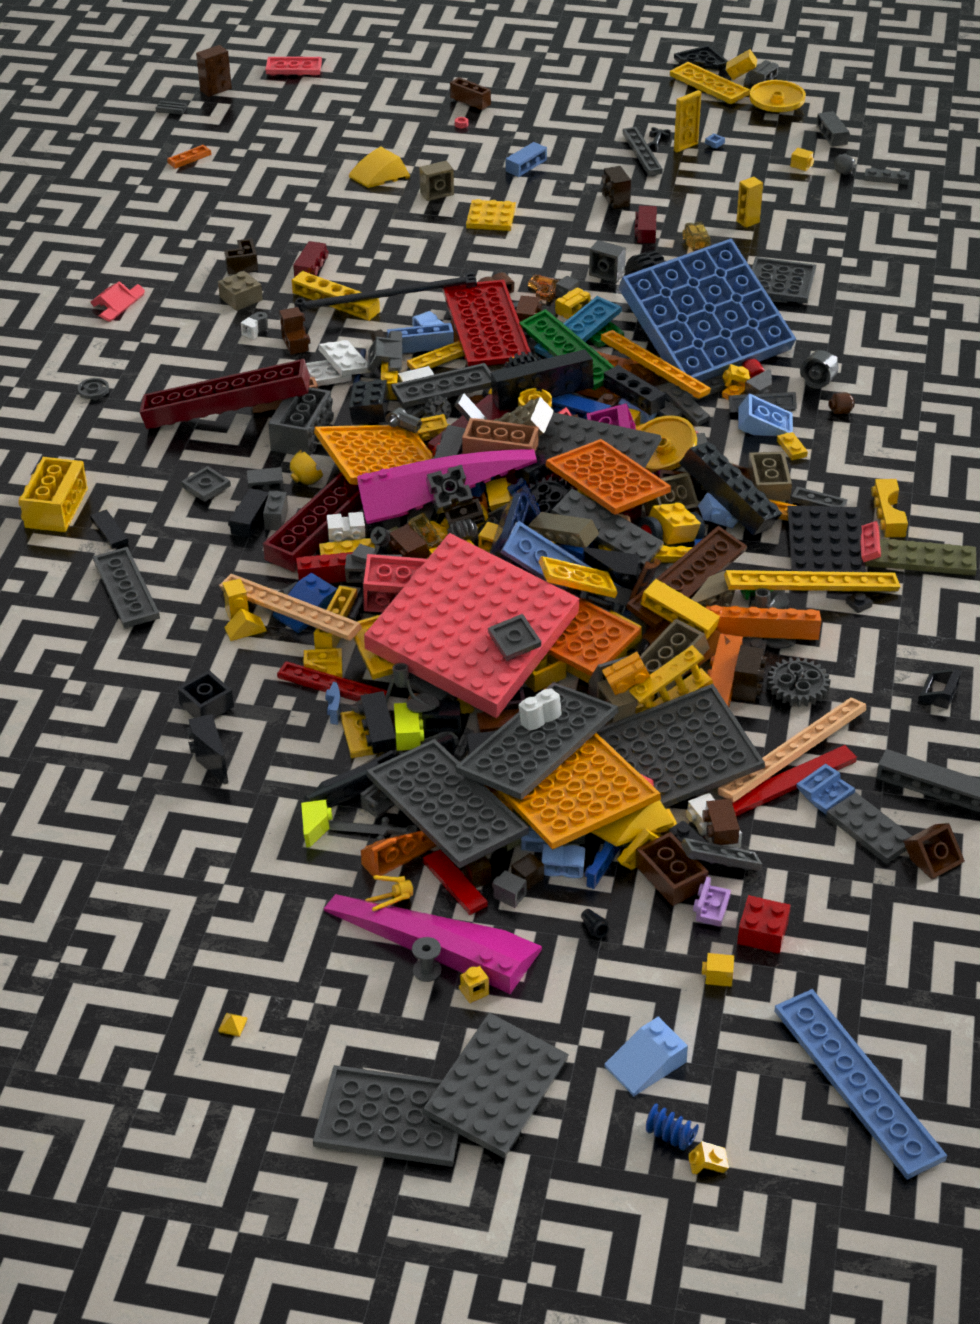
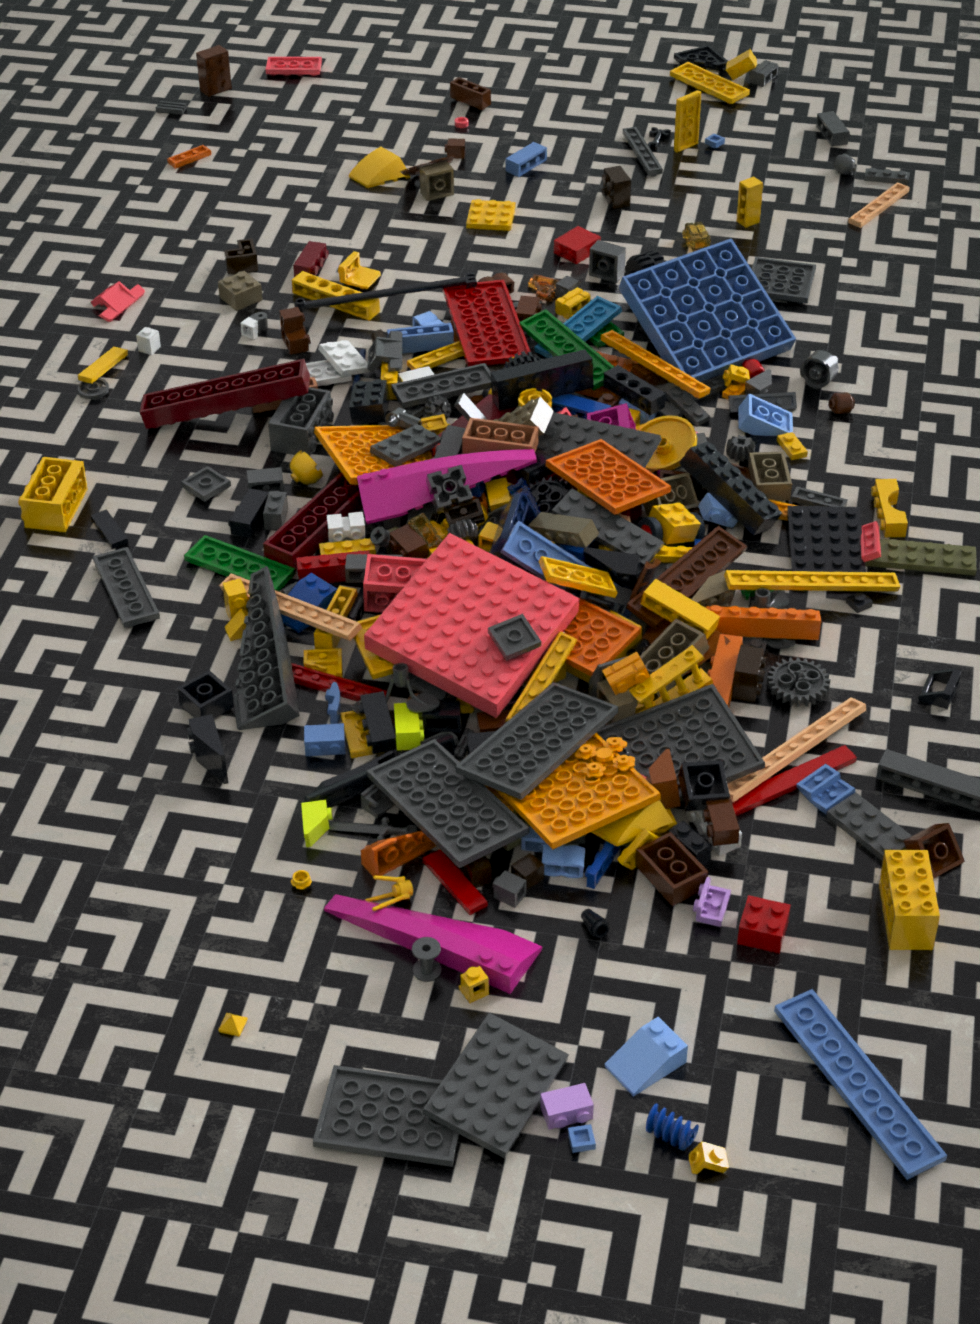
(102, 365): none -> yellow tile
(148, 340): none -> white brick
(229, 559): none -> green plate
(266, 676): none -> dark grey wedge
(301, 879): none -> yellow plate
(324, 739): none -> medium blue brick
(355, 275): none -> yellow bracket
(361, 552): dark grey tile -> none
(405, 445): none -> dark grey plate
(412, 170): none -> dark orange piece
(455, 147): none -> reddish brown brick
(540, 709): white brick -> none
(546, 671): none -> yellow tile
(566, 1106): none -> lavender brick
(575, 244): none -> red brick
(581, 1138): none -> medium blue plate
(605, 755): none -> light orange plant
(646, 224): dark red brick -> none
(664, 780): none -> dark orange slope
(702, 783): none -> black brick
(718, 969): yellow brick -> none
(721, 854): dark grey plate -> none
(740, 447): none -> dark grey gear
(777, 96): yellow dish -> none
(802, 159): yellow brick -> none
(878, 205): none -> light nougat tile
(909, 900): none -> yellow brick

